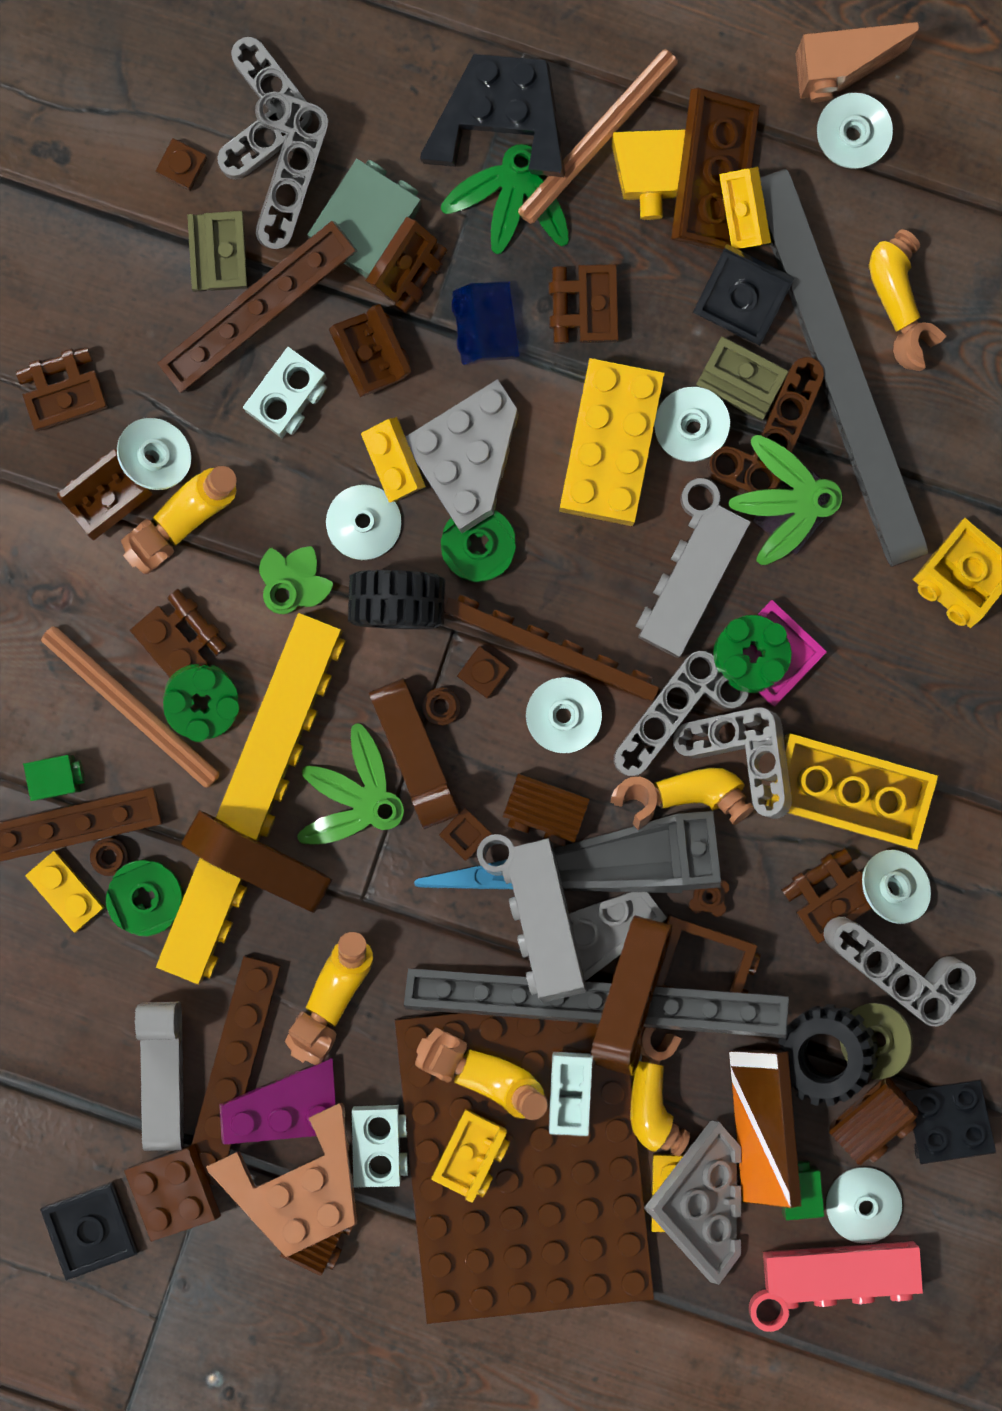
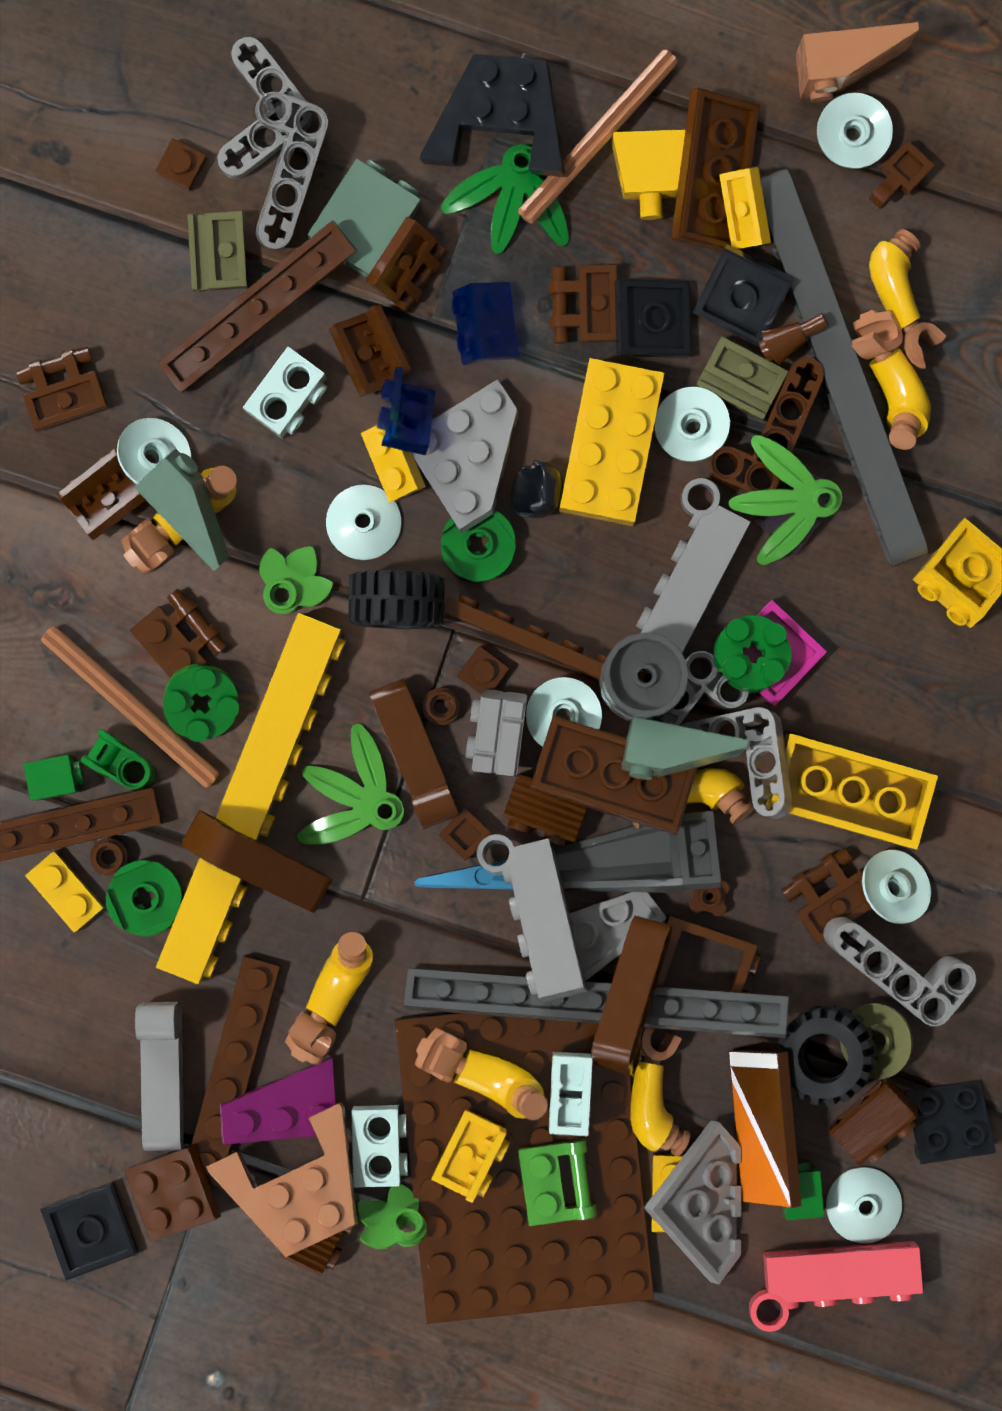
(113, 758): none -> green piece
(183, 501): none -> sand green slope
(387, 1219): none -> bright green plate
(407, 415): none -> clear blue bracket
(498, 732): none -> light grey brick
(536, 490): none -> black hair
(544, 1185): none -> bright green plate
(585, 769): none -> reddish brown tile
(653, 318): none -> black tile
(660, 661): none -> dark grey wheel
(666, 748): none -> sand green slope
(785, 340): none -> reddish brown cone
(903, 171): none -> reddish brown plate
(905, 394): none -> piece

